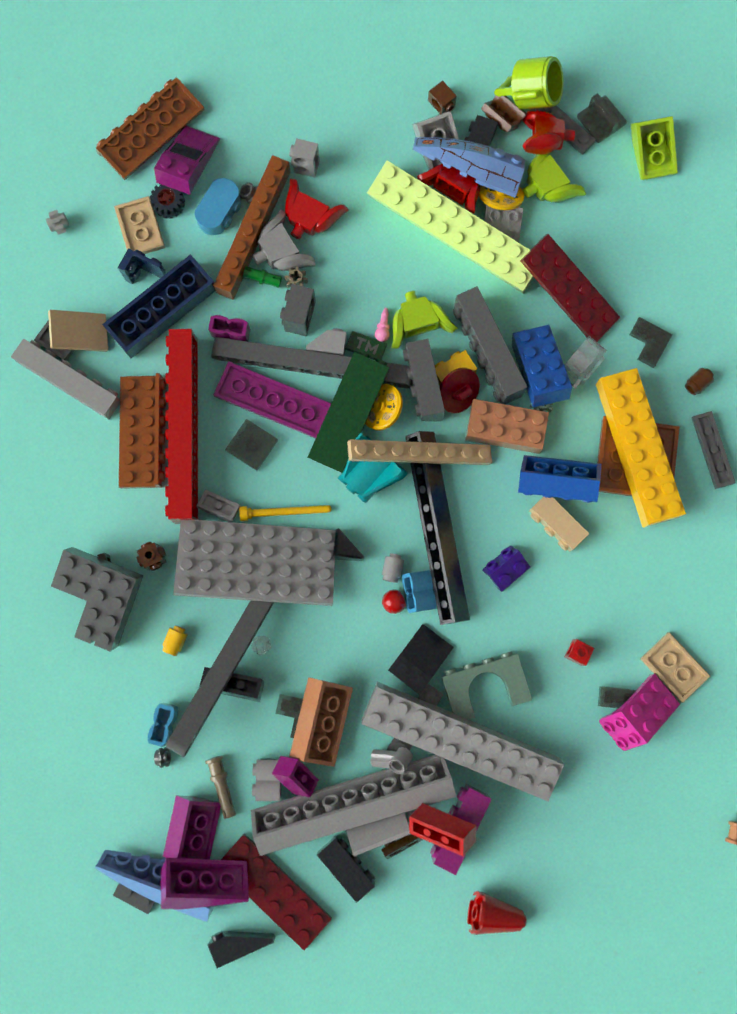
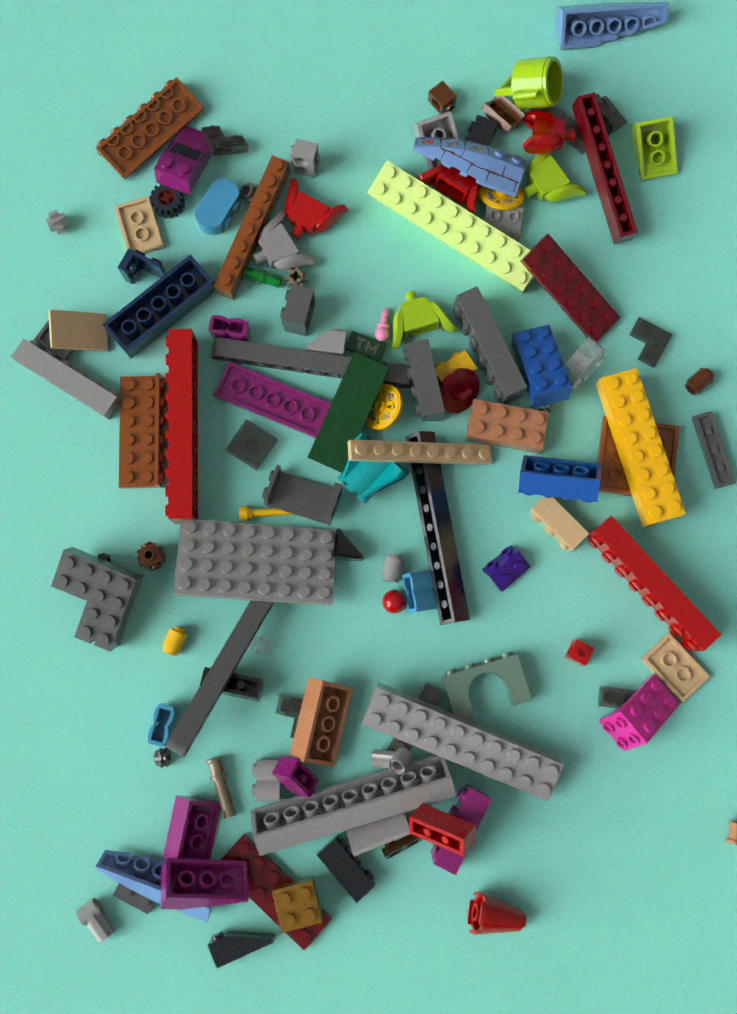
(92, 916): none -> light grey piece
(218, 506): light grey plate -> none
(223, 145): none -> clear smoke plate
(297, 904): none -> pearl gold brick
(302, 496): none -> dark grey panel
(420, 659): black slope -> none
(603, 22): none -> medium blue wedge
(604, 168): none -> dark red brick
(653, 585): none -> red brick

